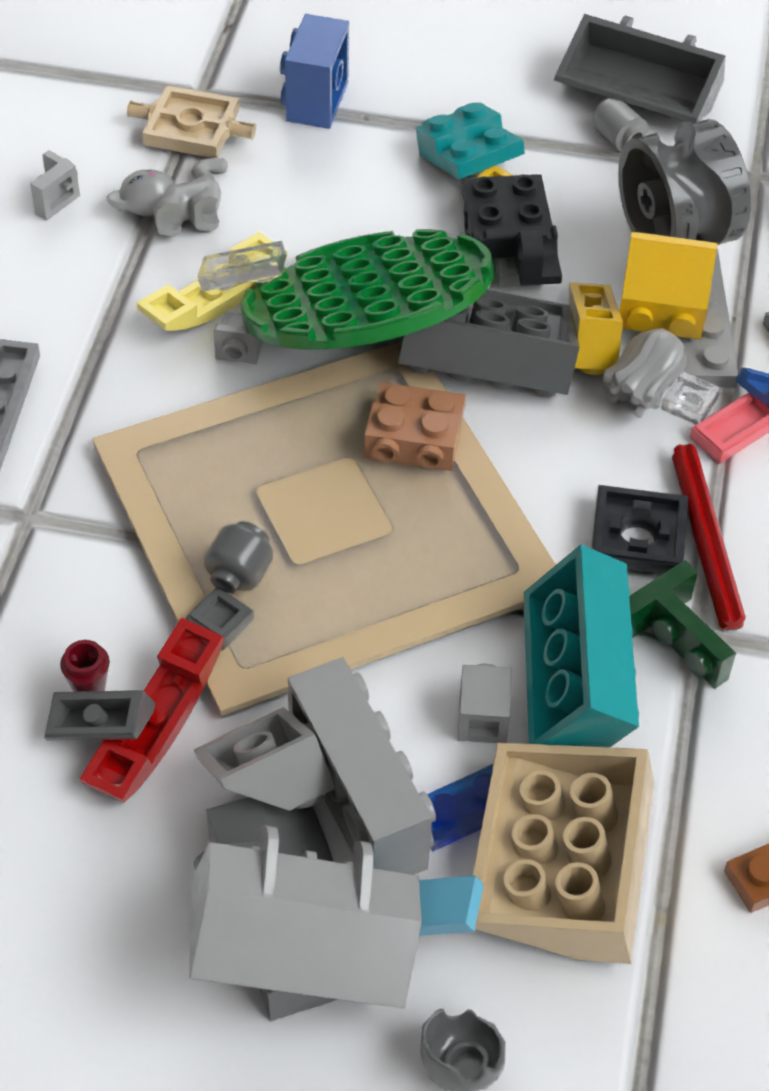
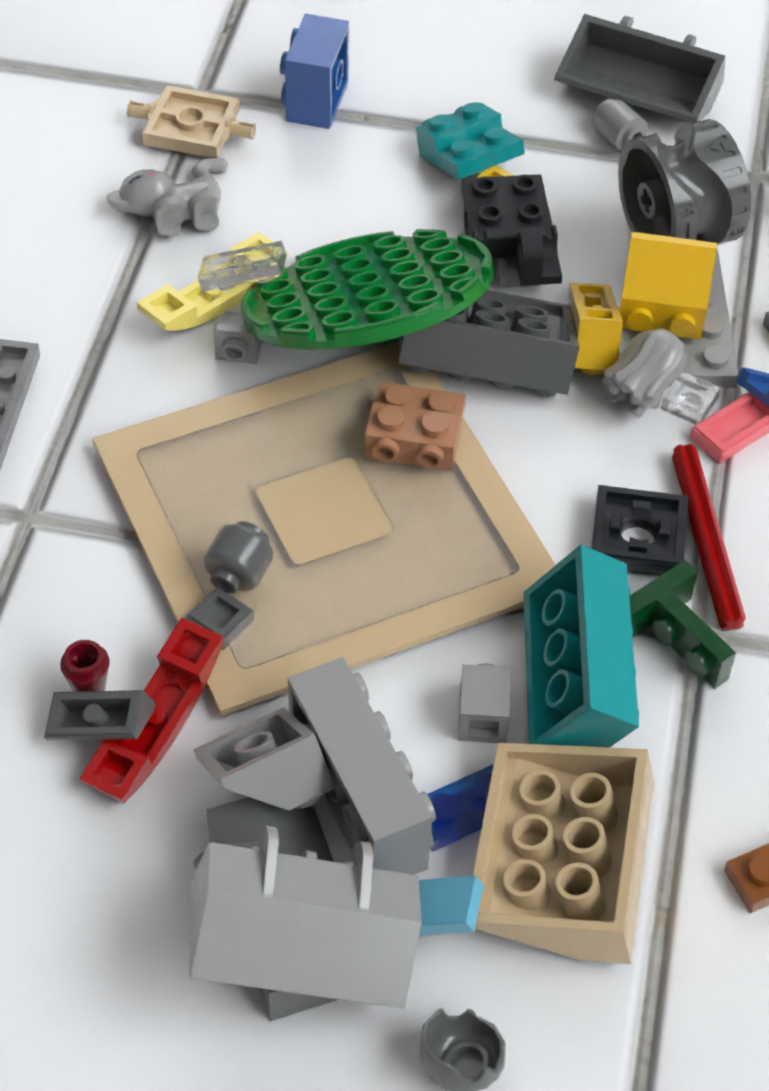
(55, 187): light grey bracket -> none

